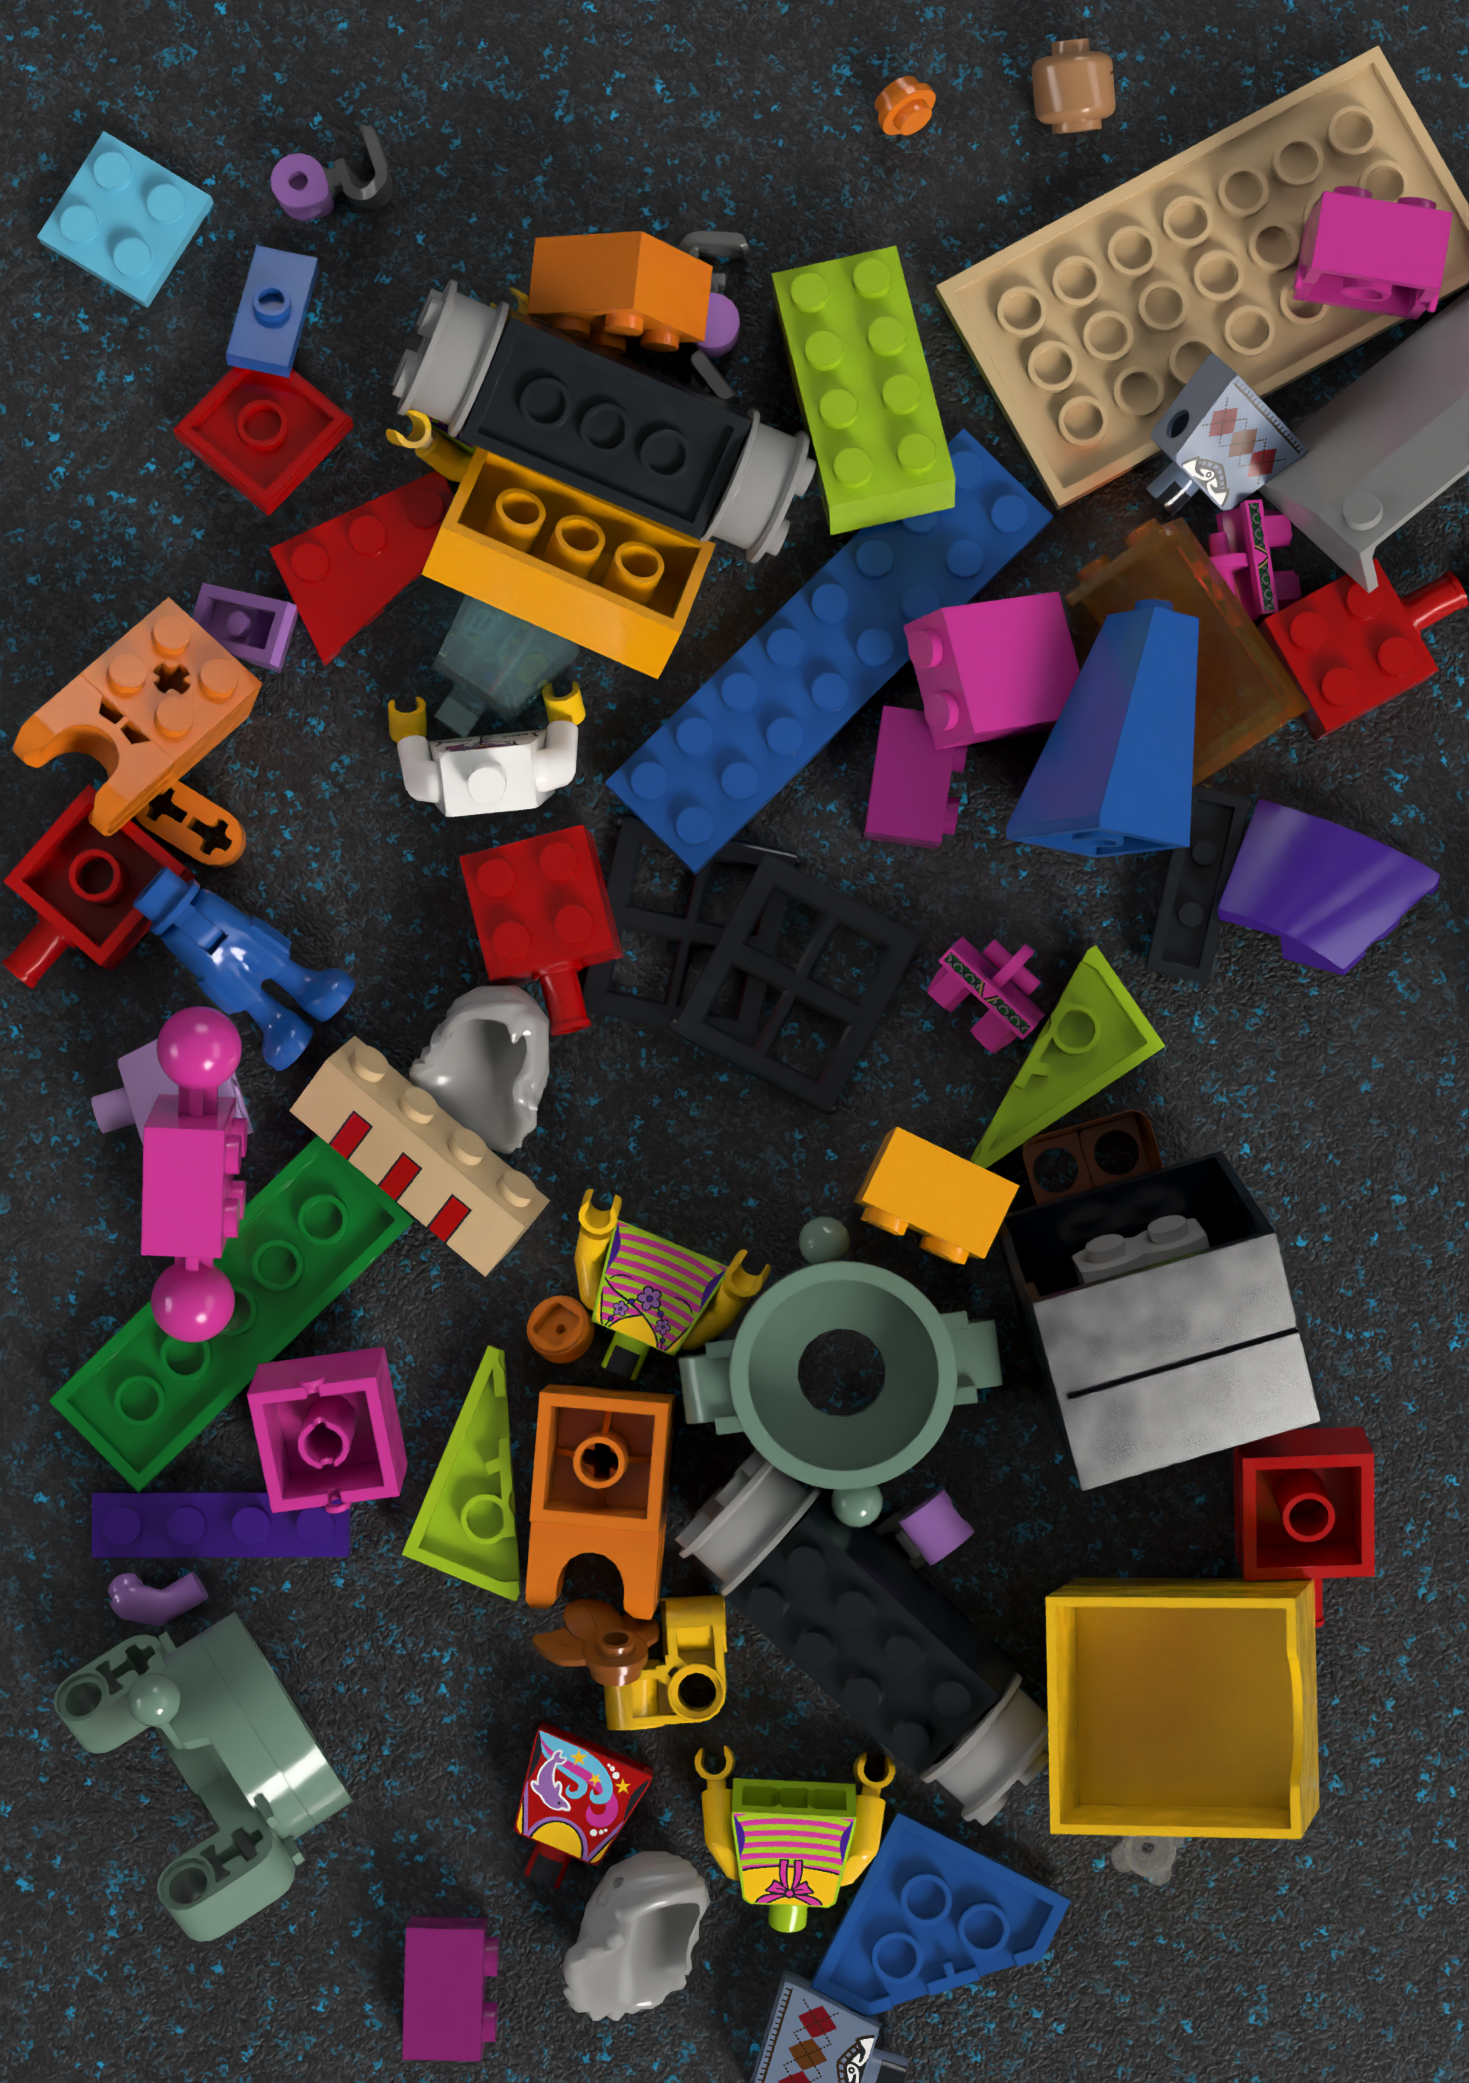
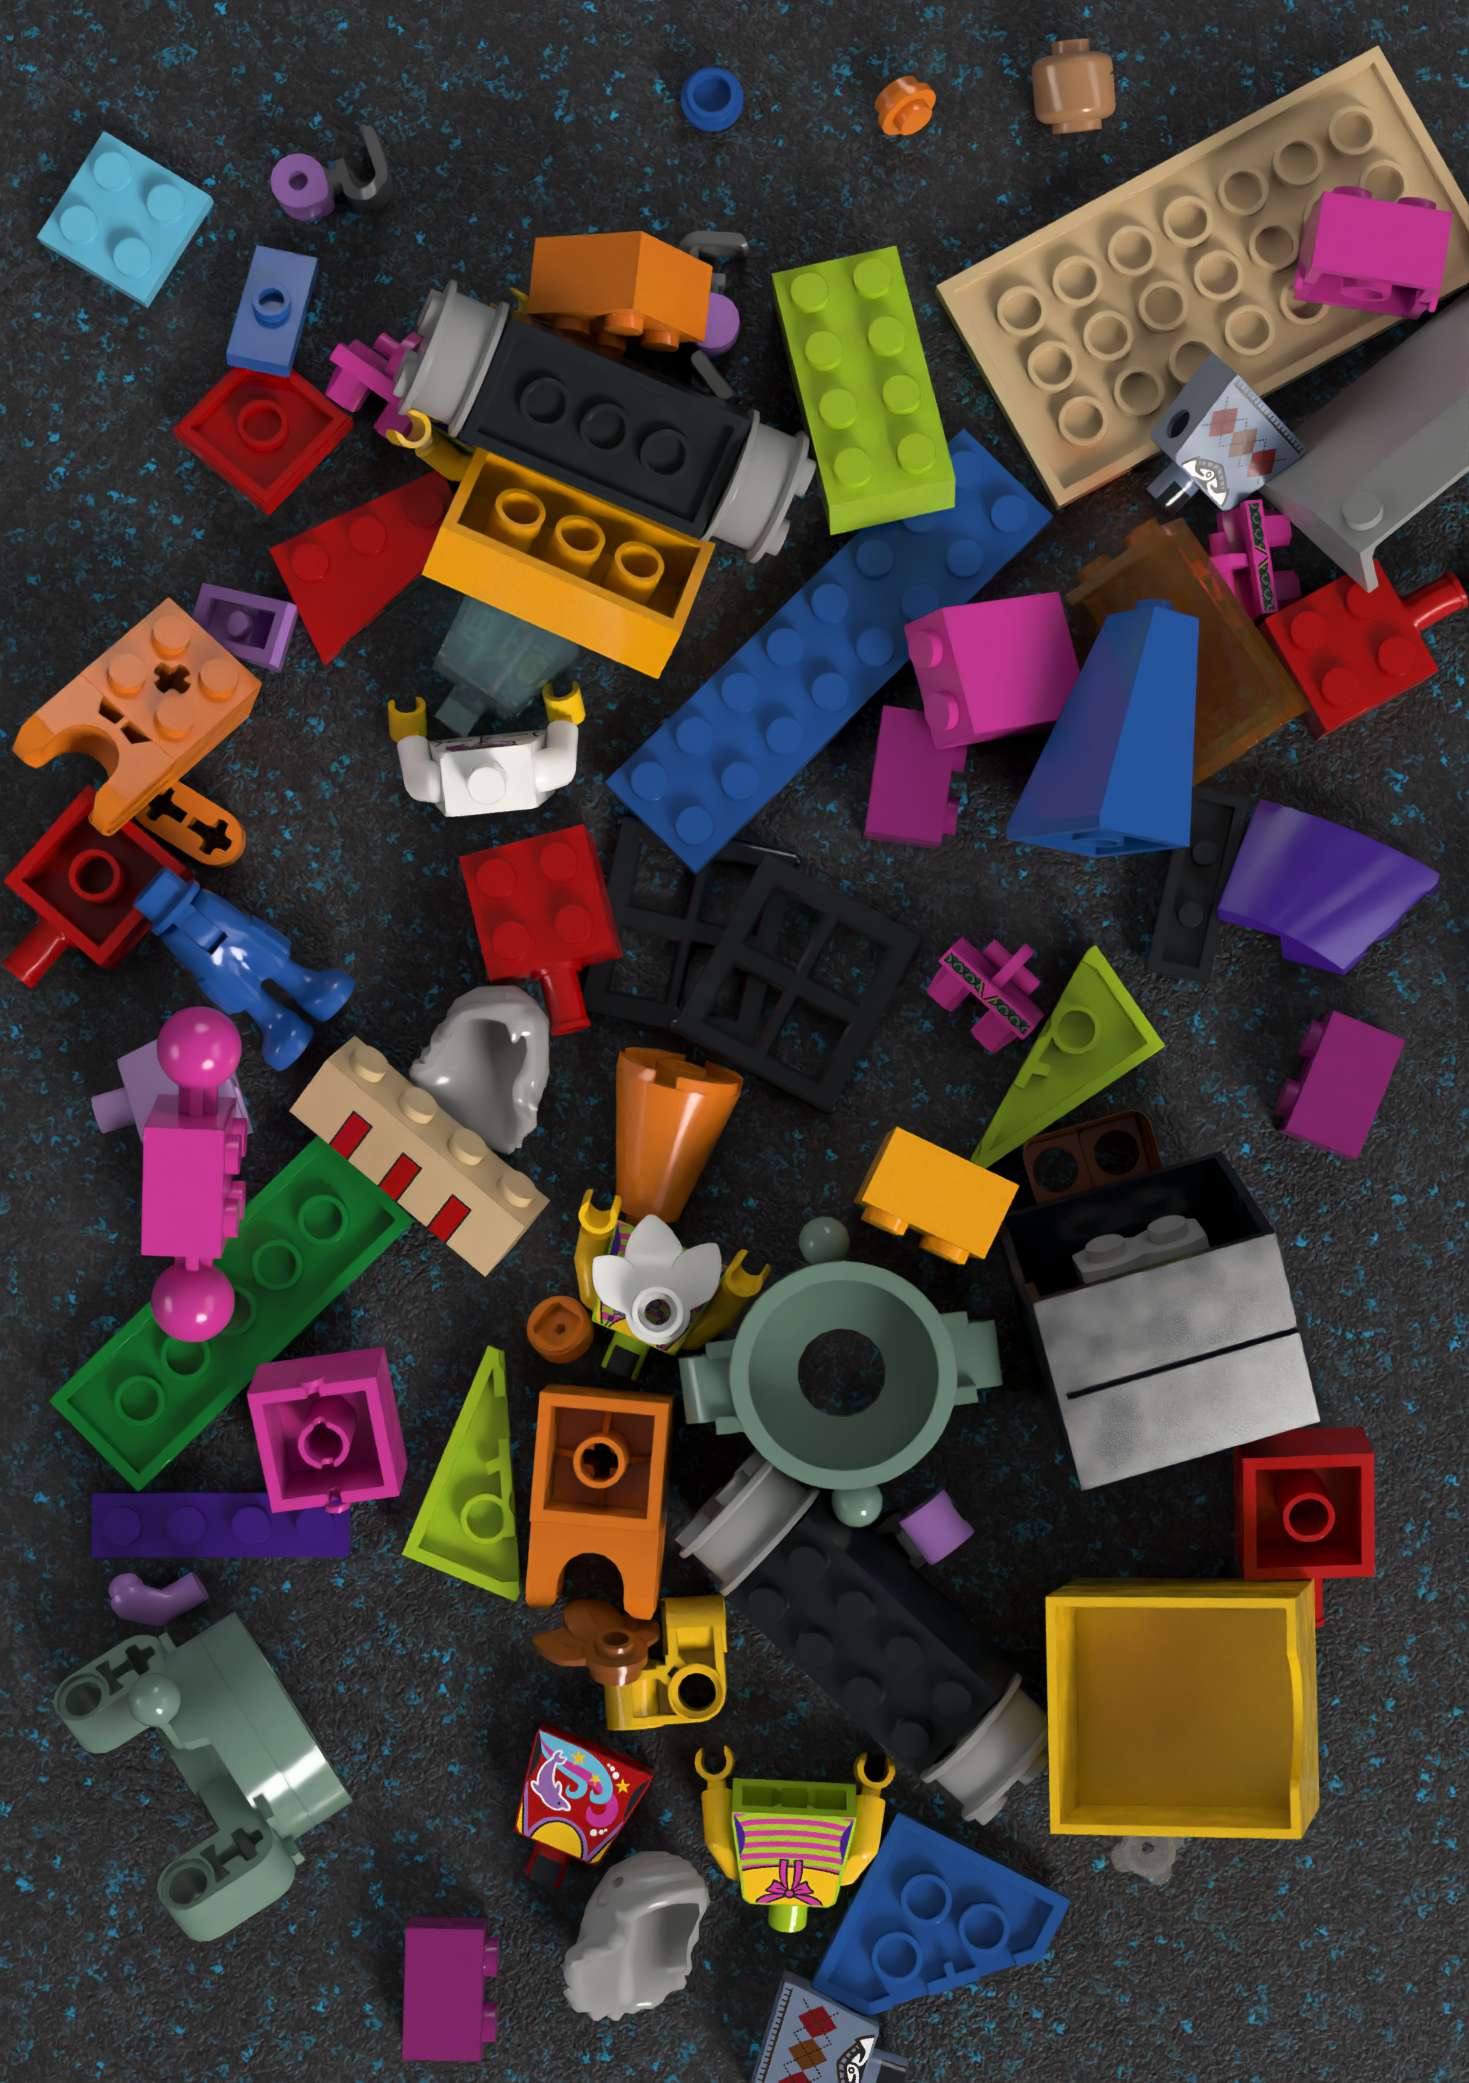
(364, 370): none -> dark pink hips
(657, 1270): none -> white plate
(666, 1128): none -> orange cone
(712, 99): none -> blue plate
(1338, 1084): none -> magenta brick

